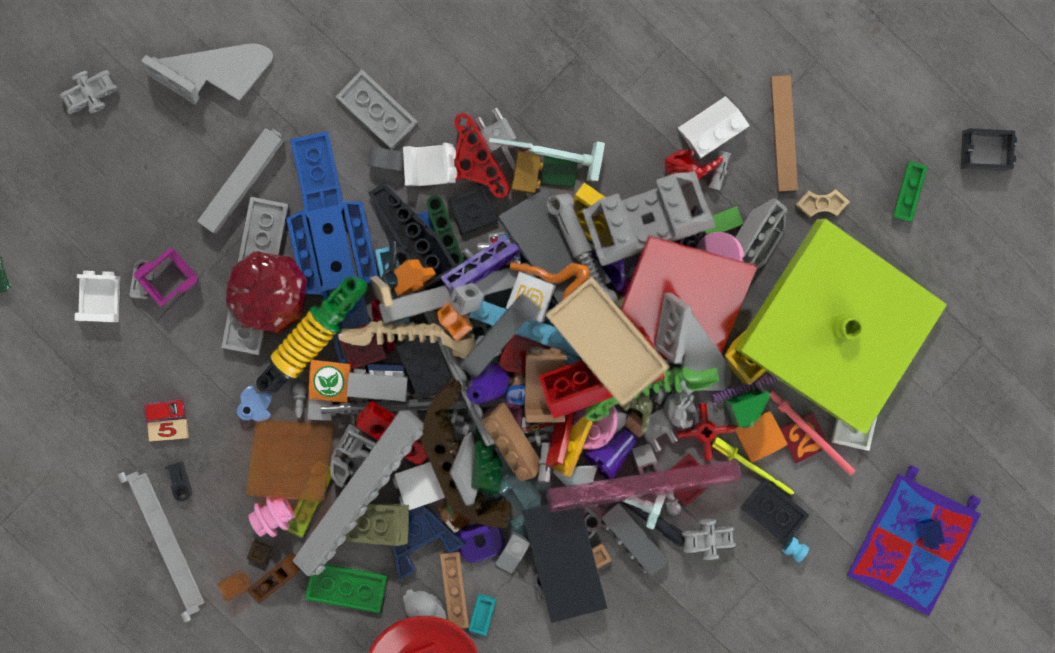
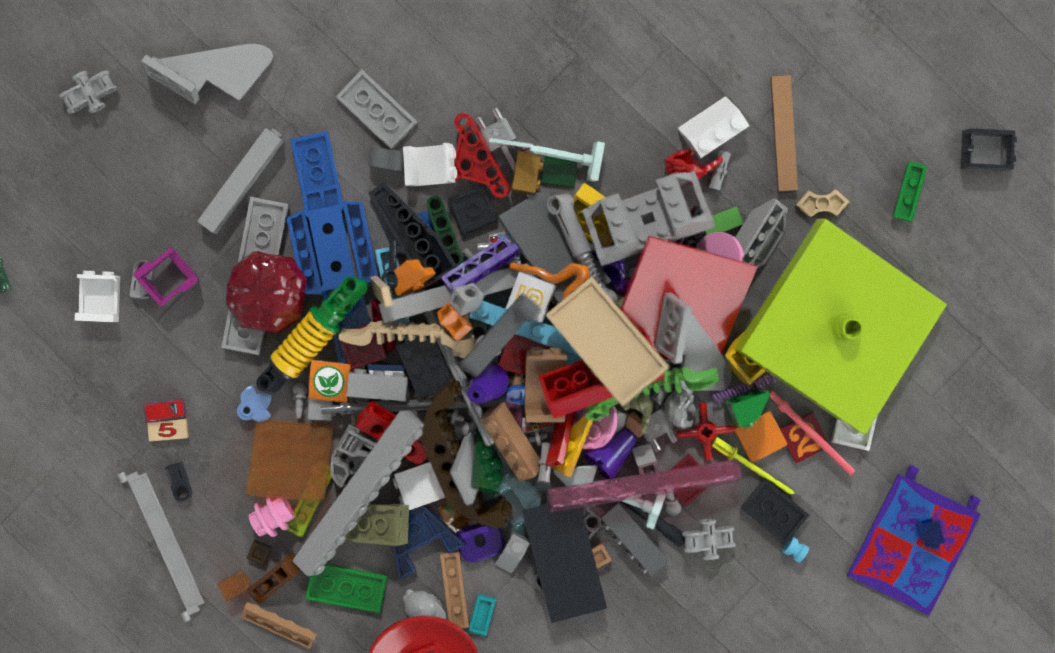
(278, 625): none -> medium nougat plate

